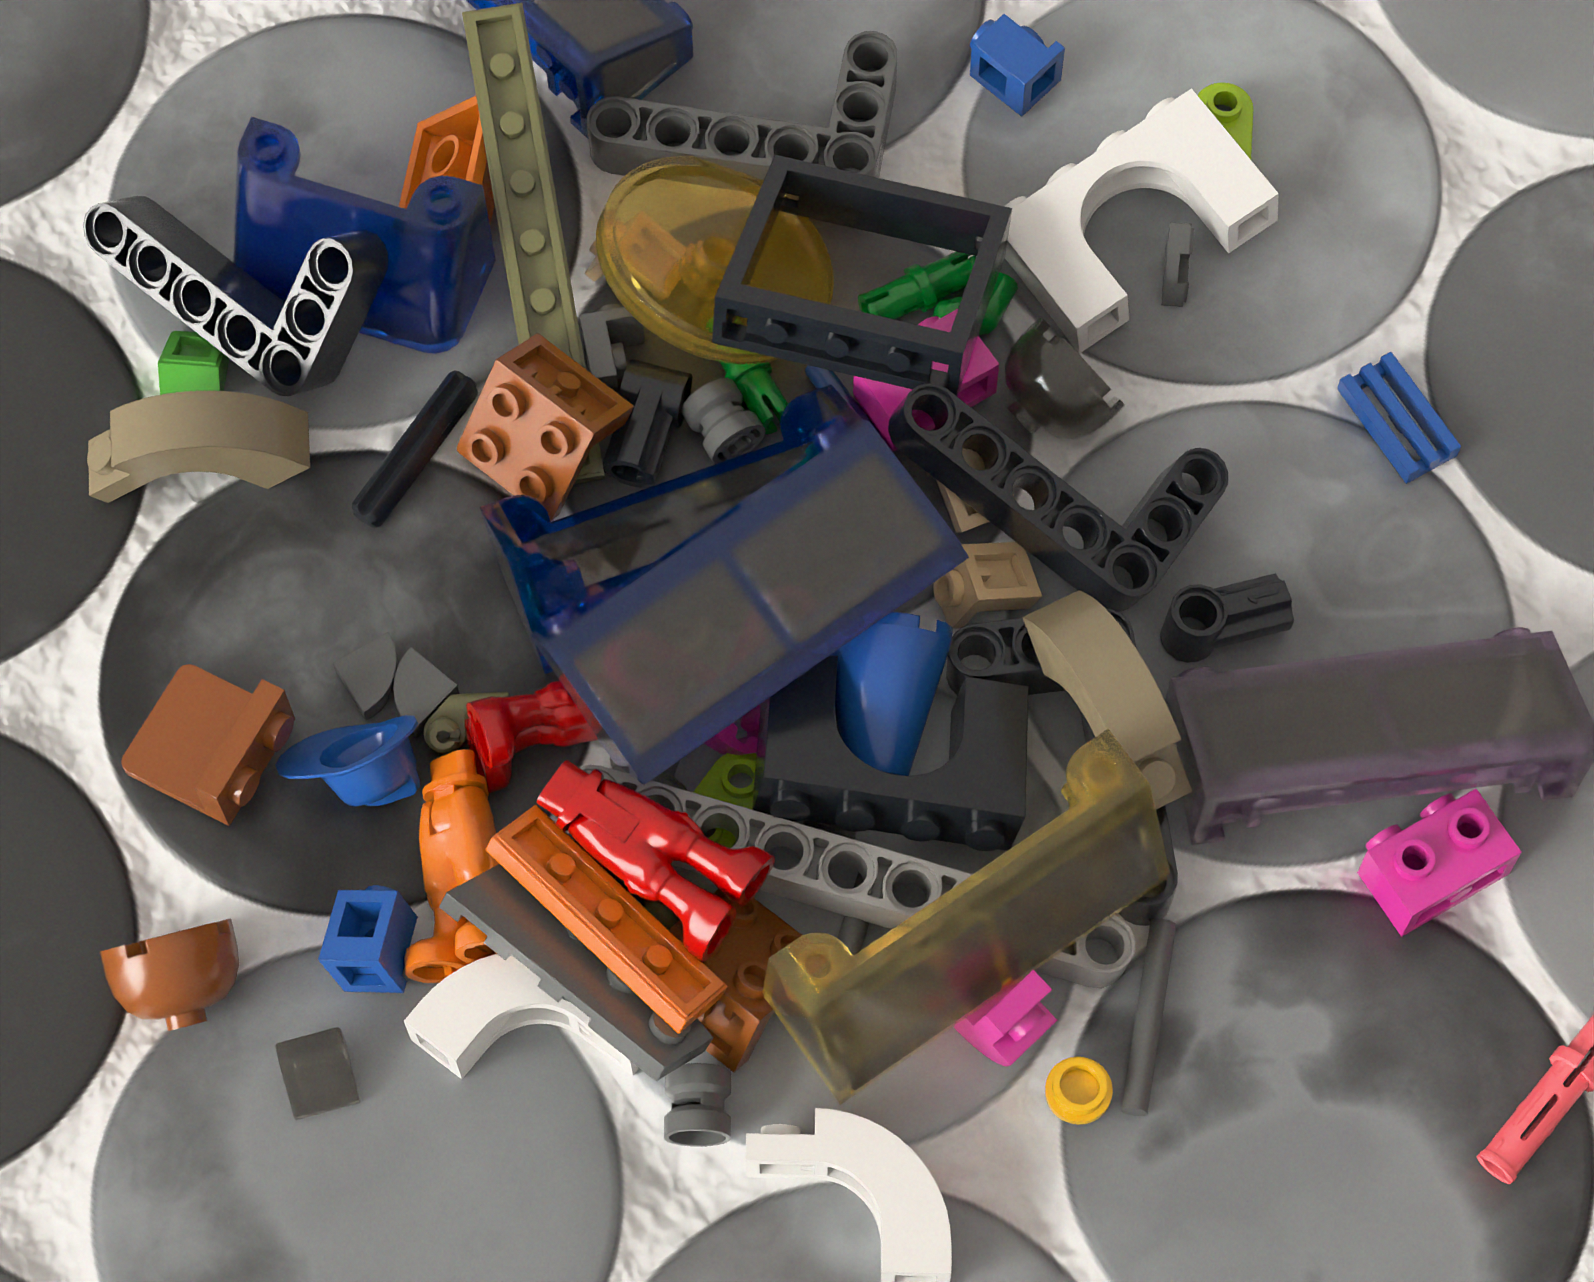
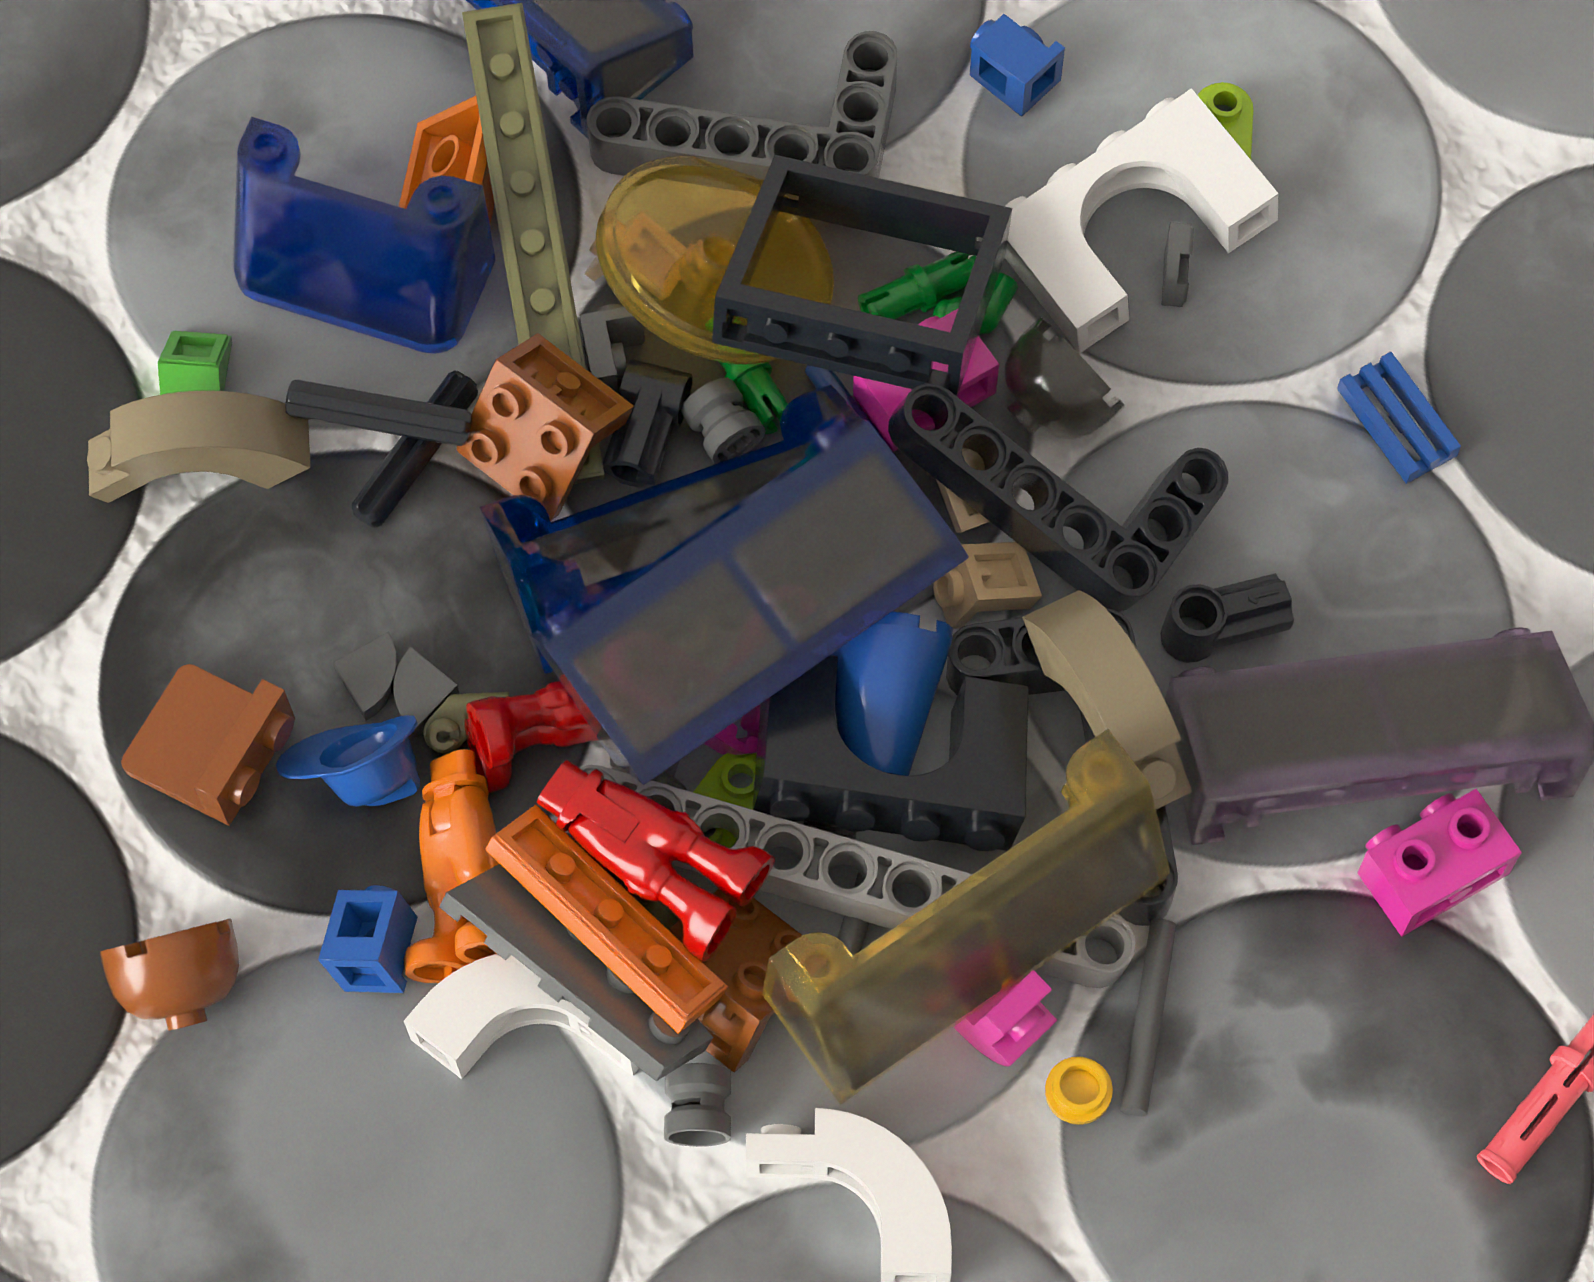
(277, 342): black beam -> none
(317, 1073): clear smoke slope -> none
(378, 412): none -> black axle

